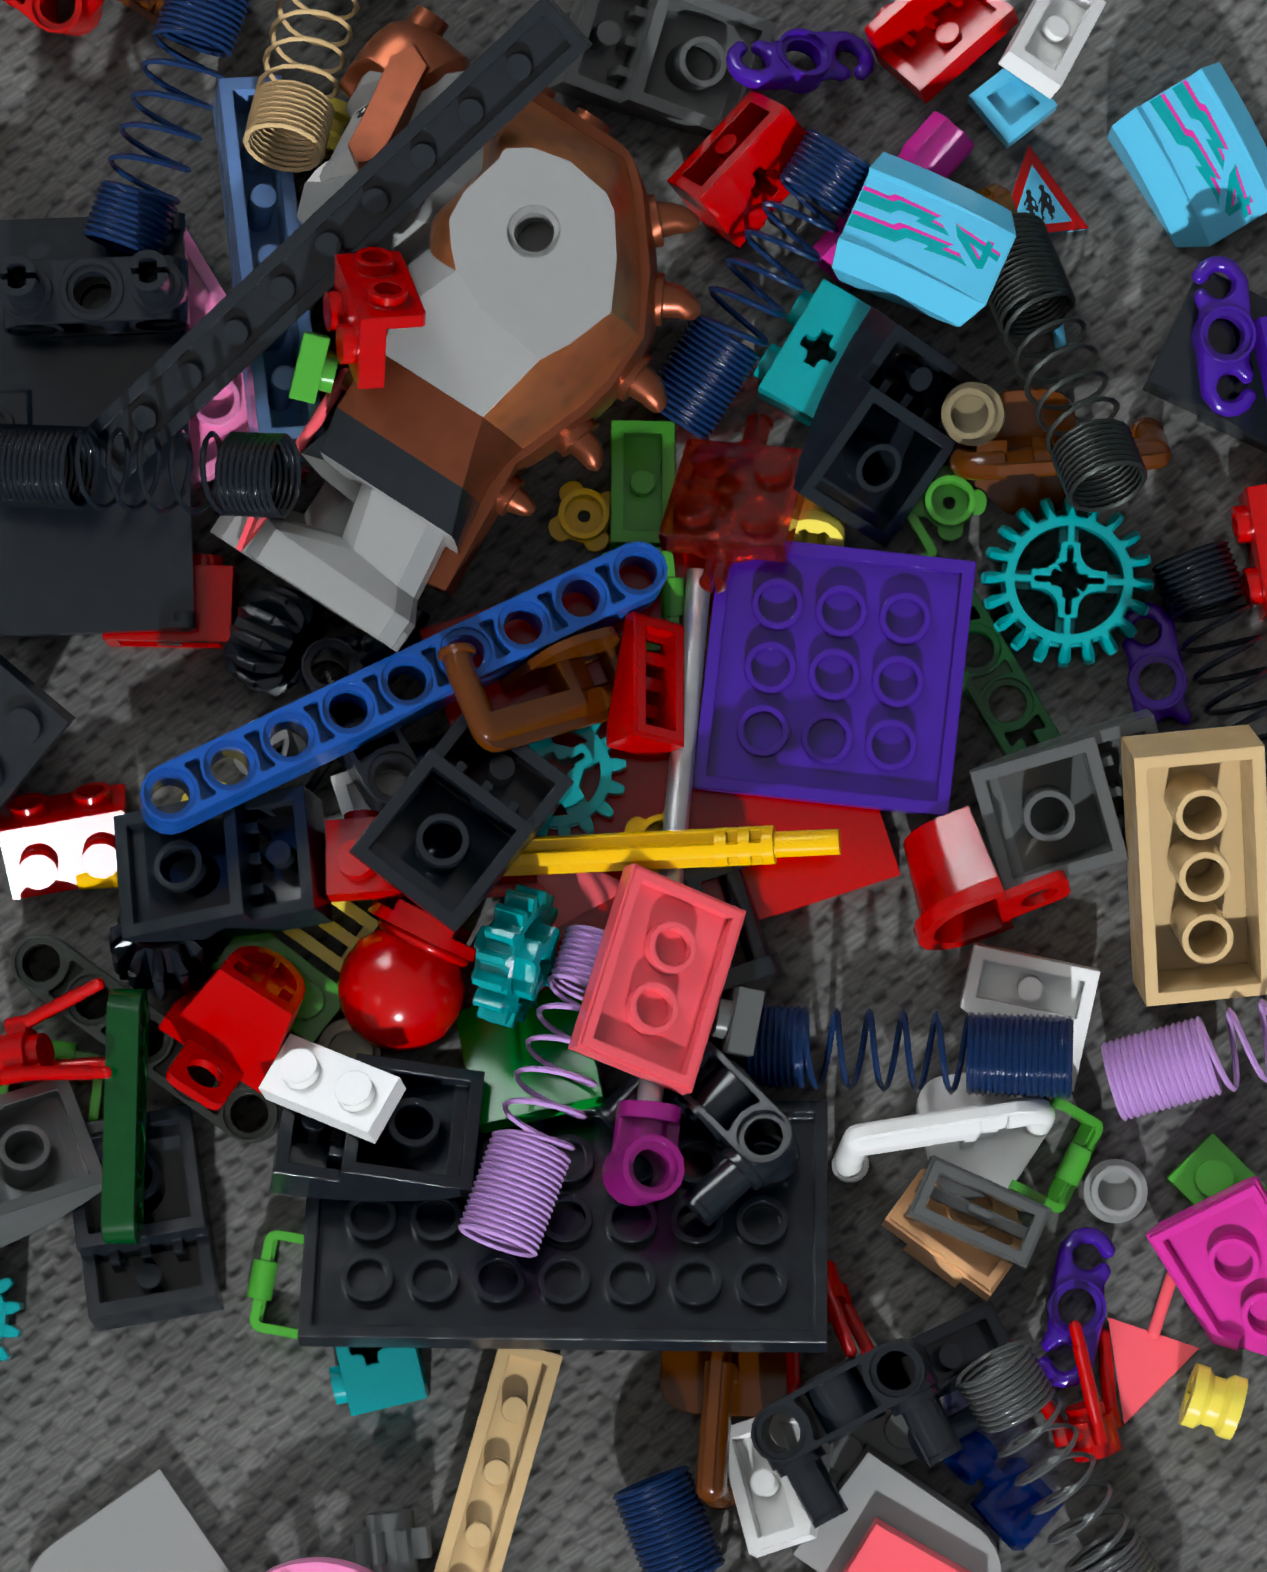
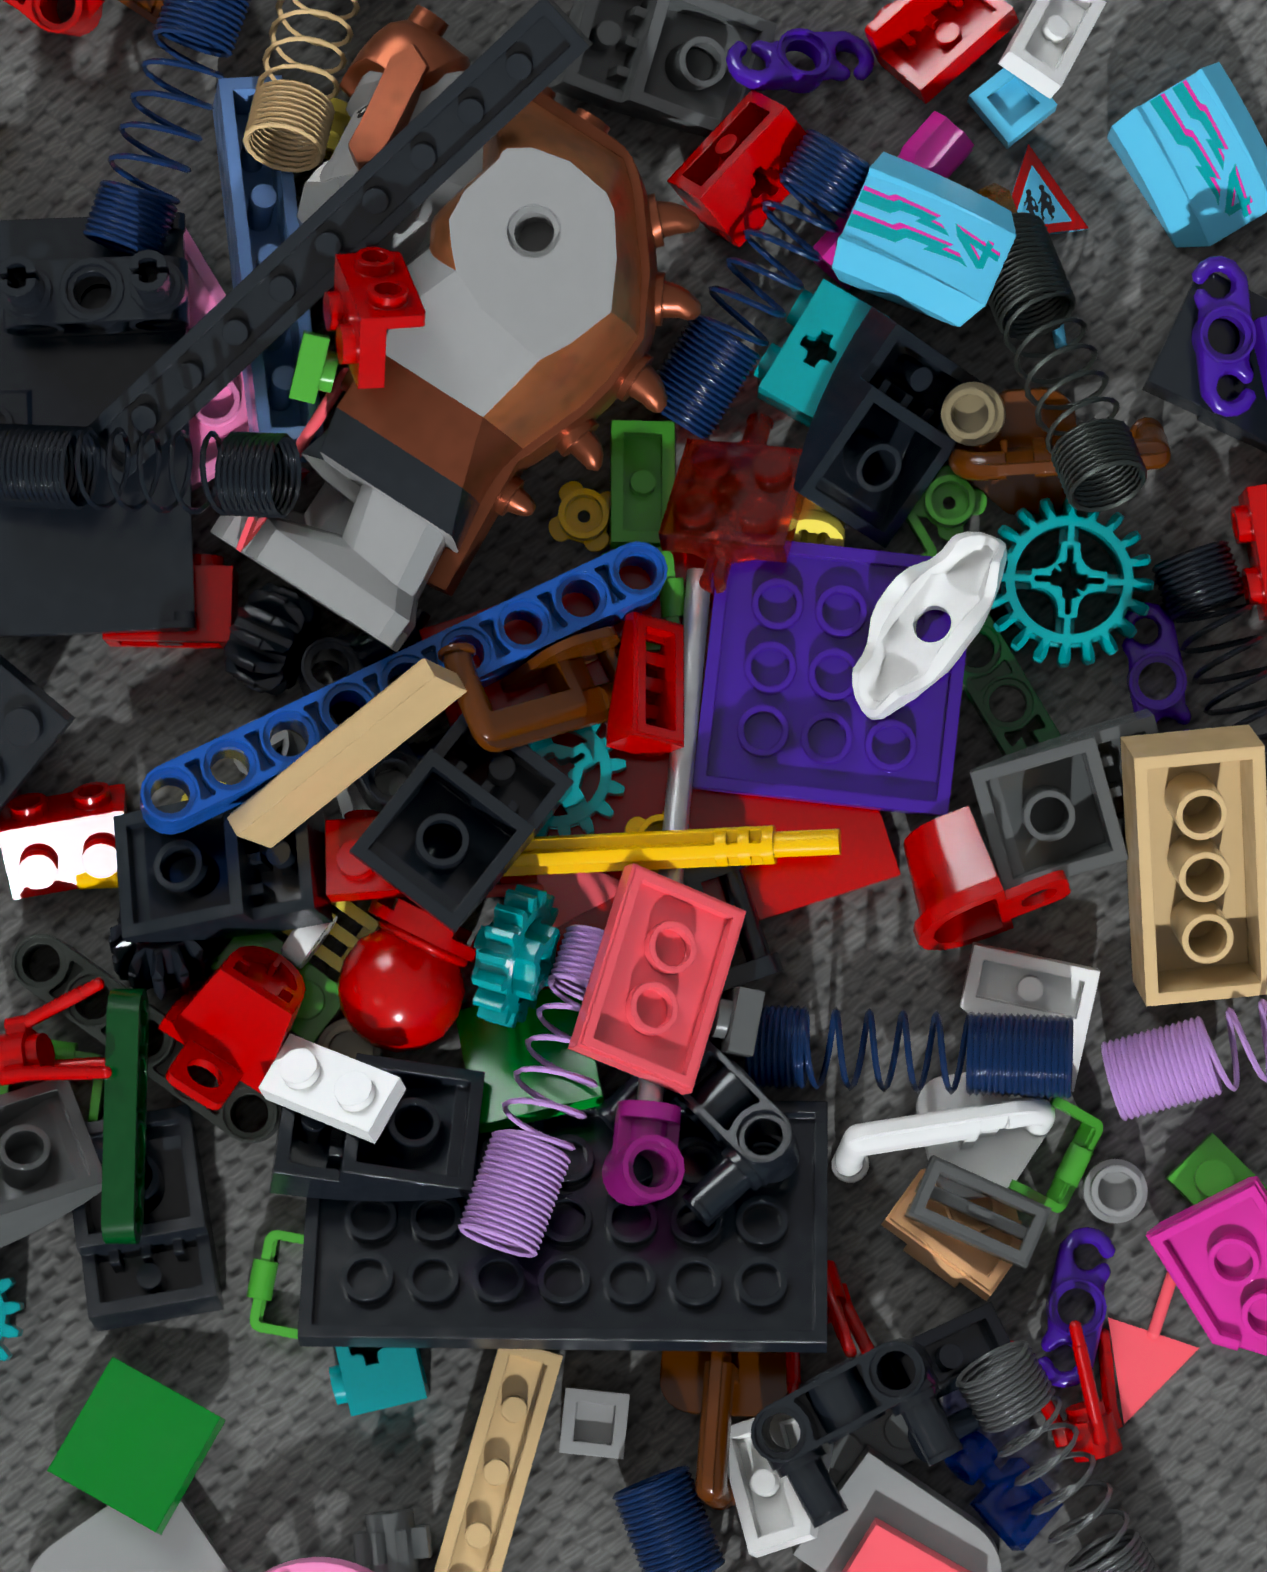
(136, 1445): none -> green tile
(304, 942): none -> white tile
(346, 753): none -> tan tile
(594, 1422): none -> light grey plate
(956, 581): none -> white piece
(1213, 1401): light yellow wheel -> none

